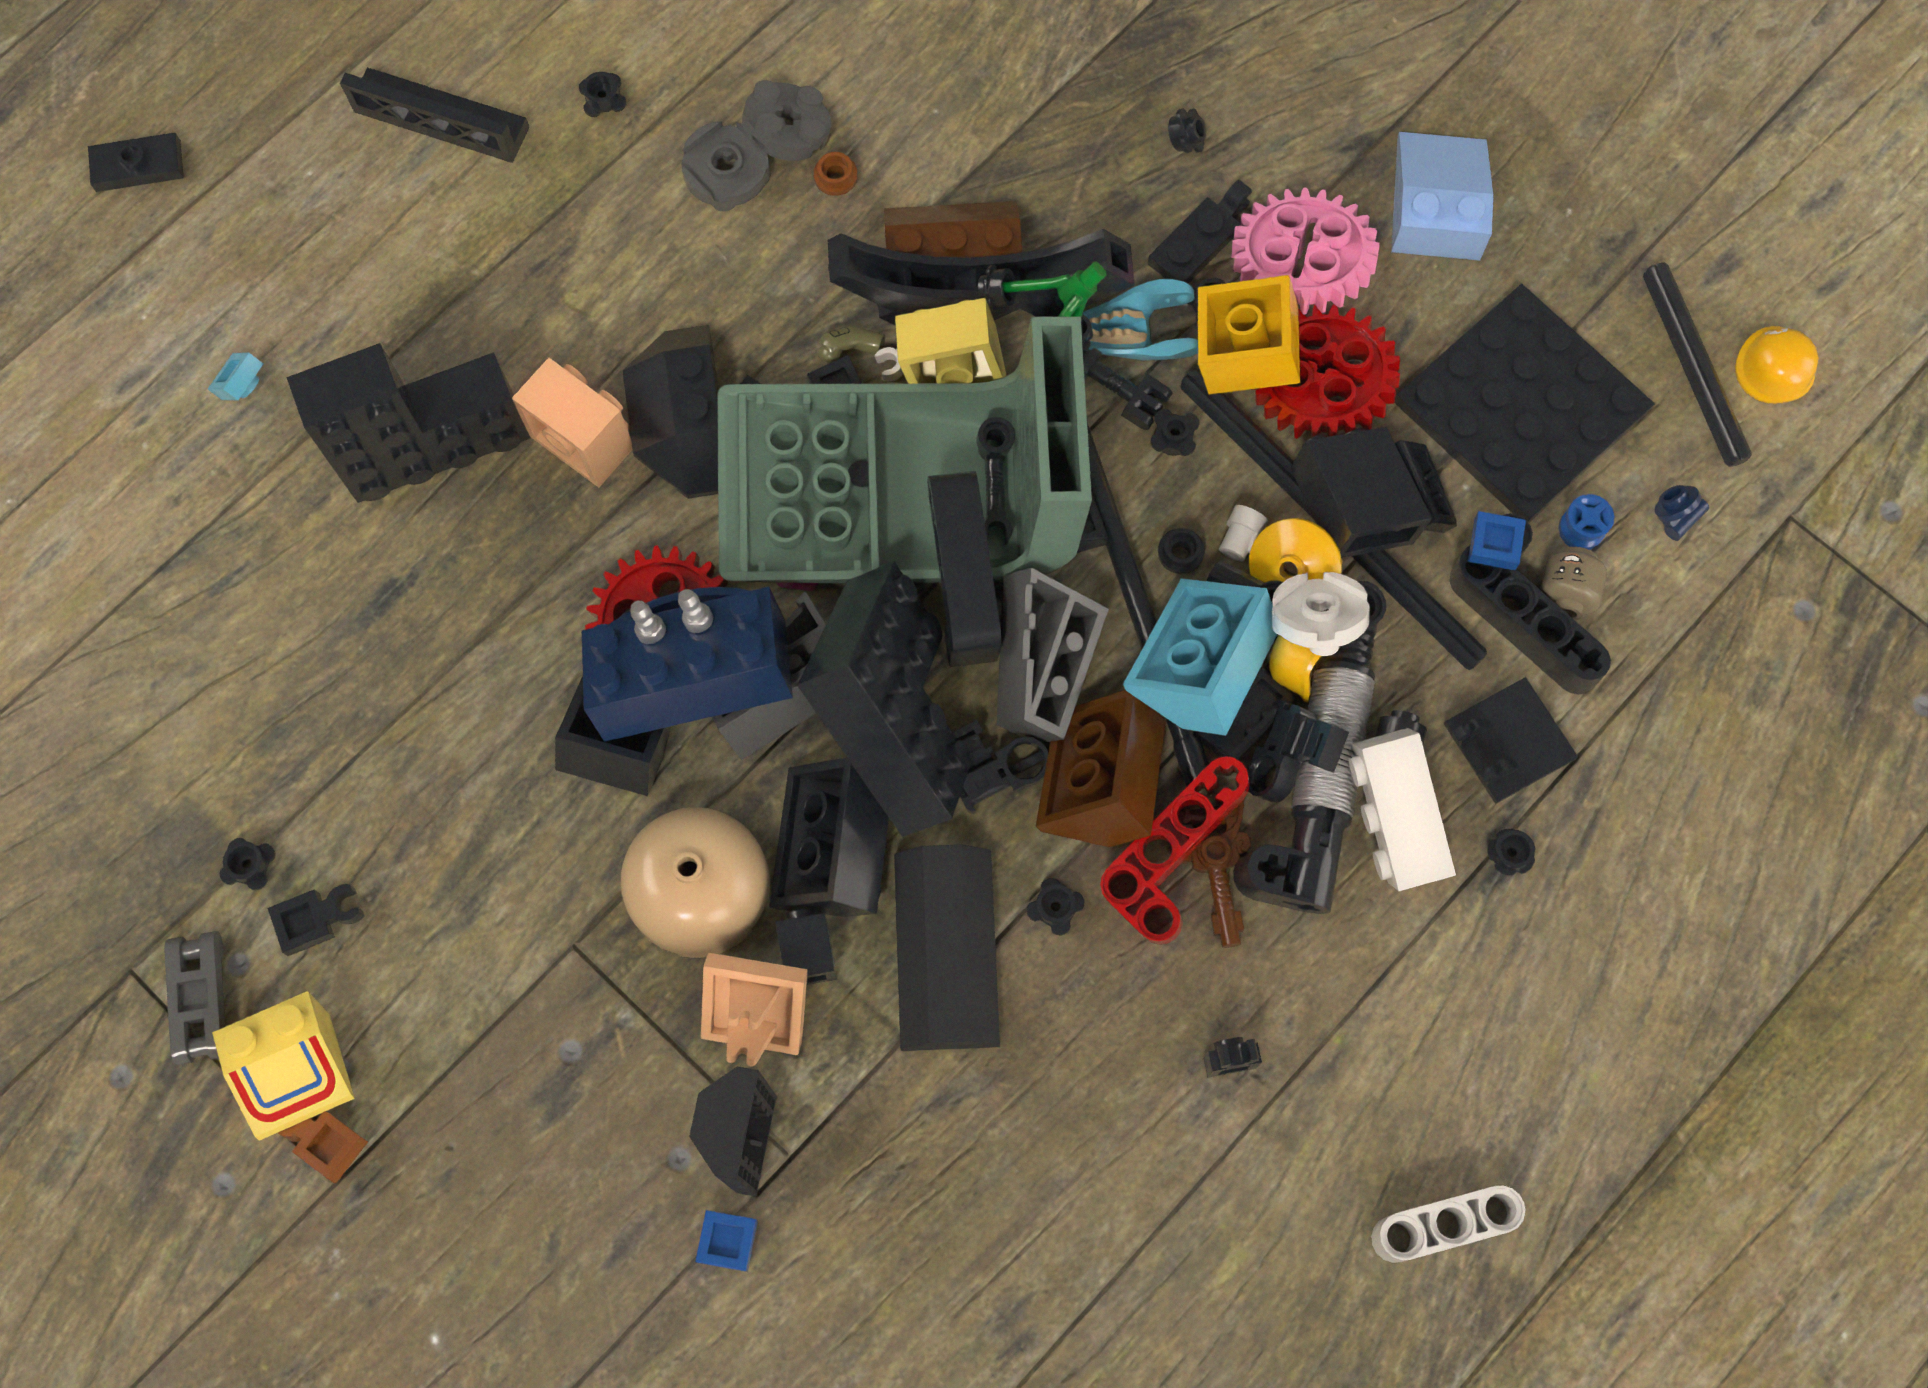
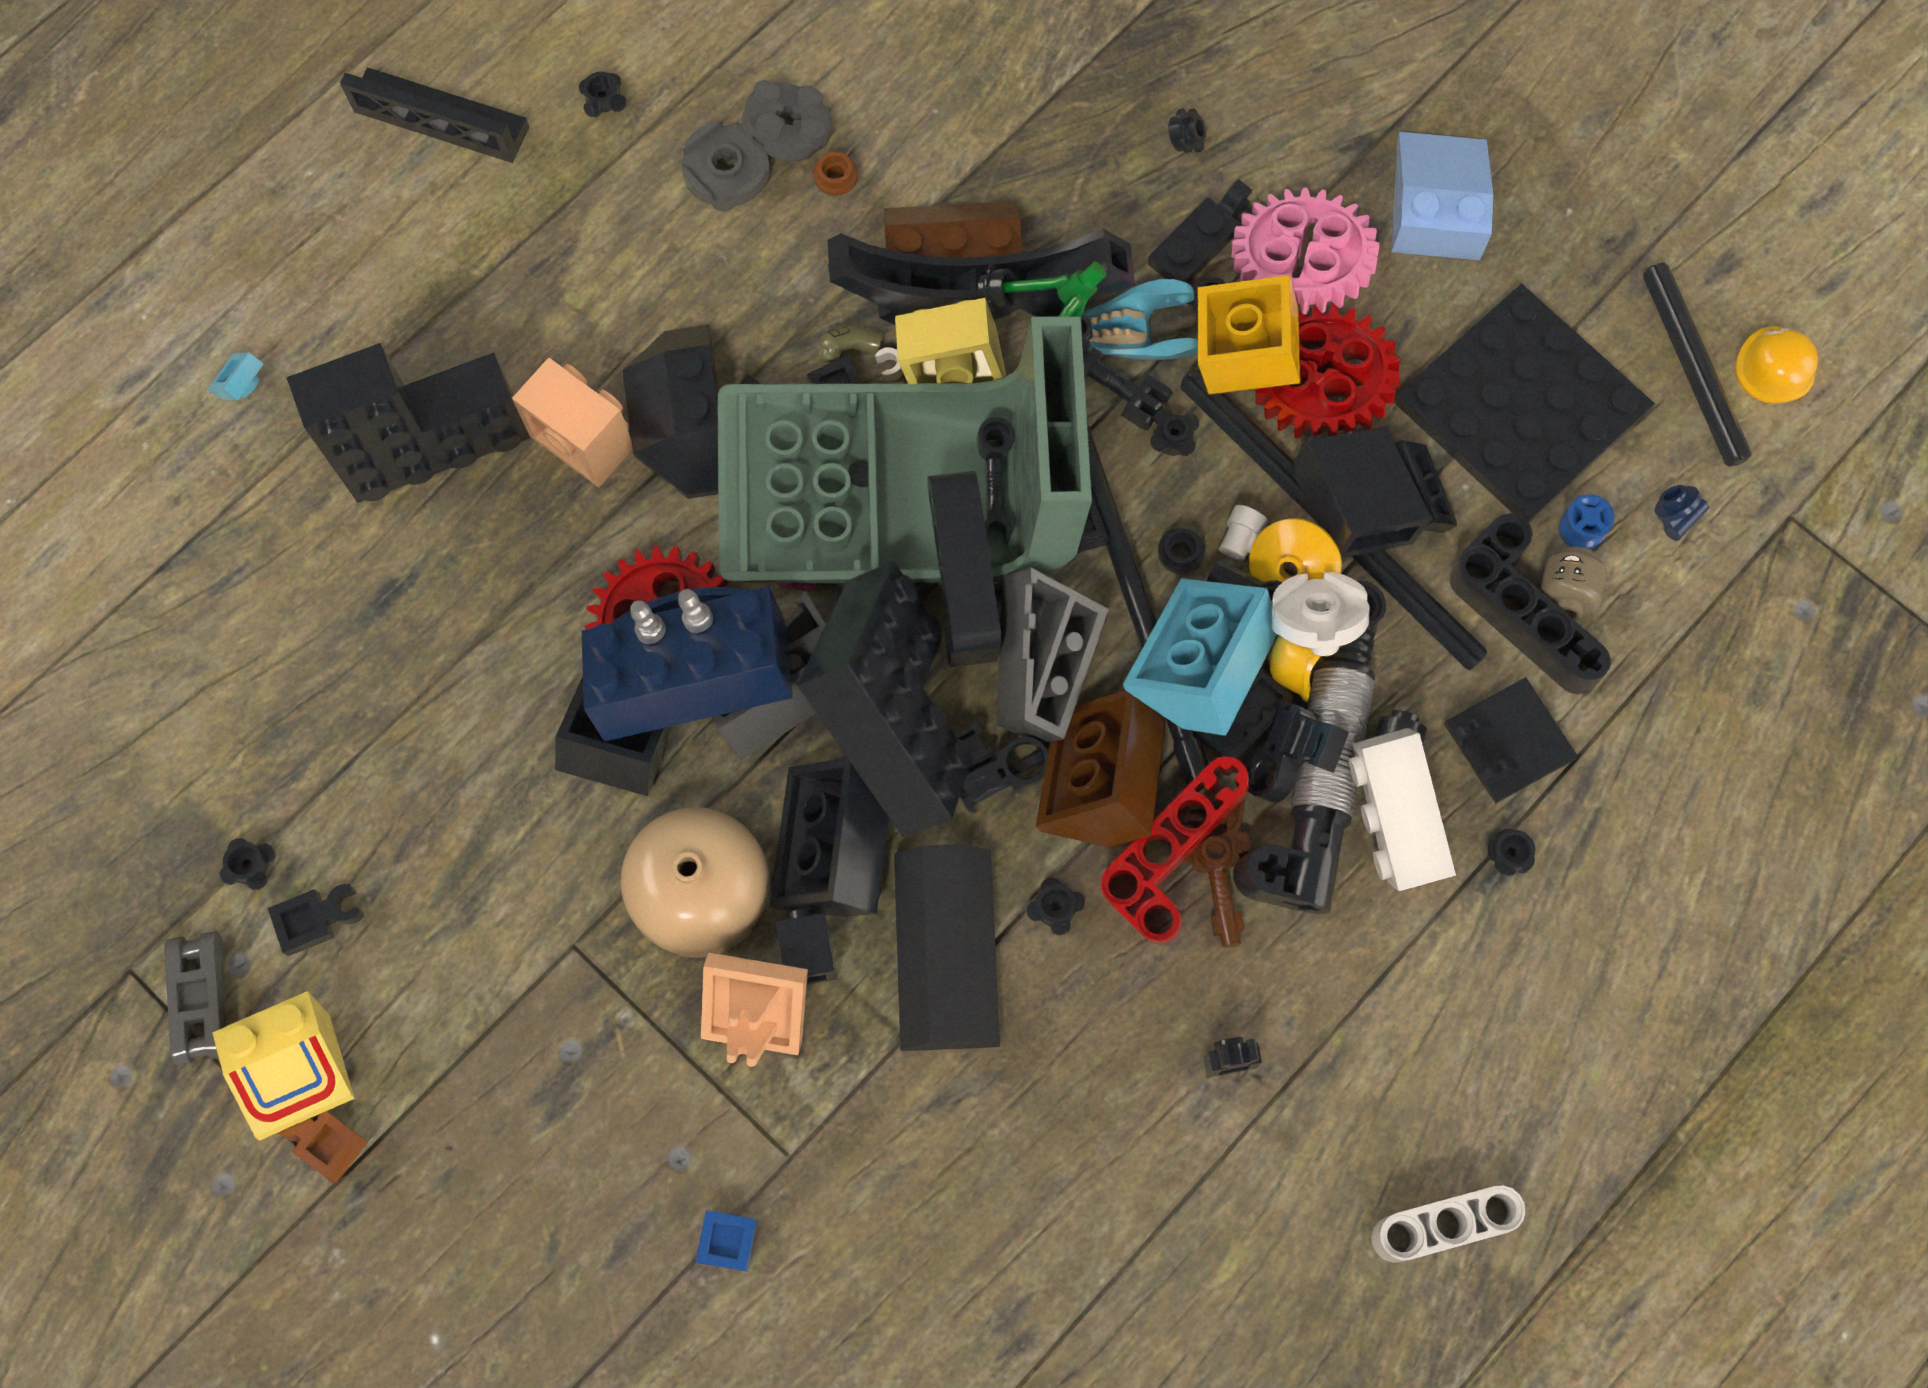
(135, 162): black plate -> none
(734, 1127): black piece -> none
(1497, 540): blue plate -> none

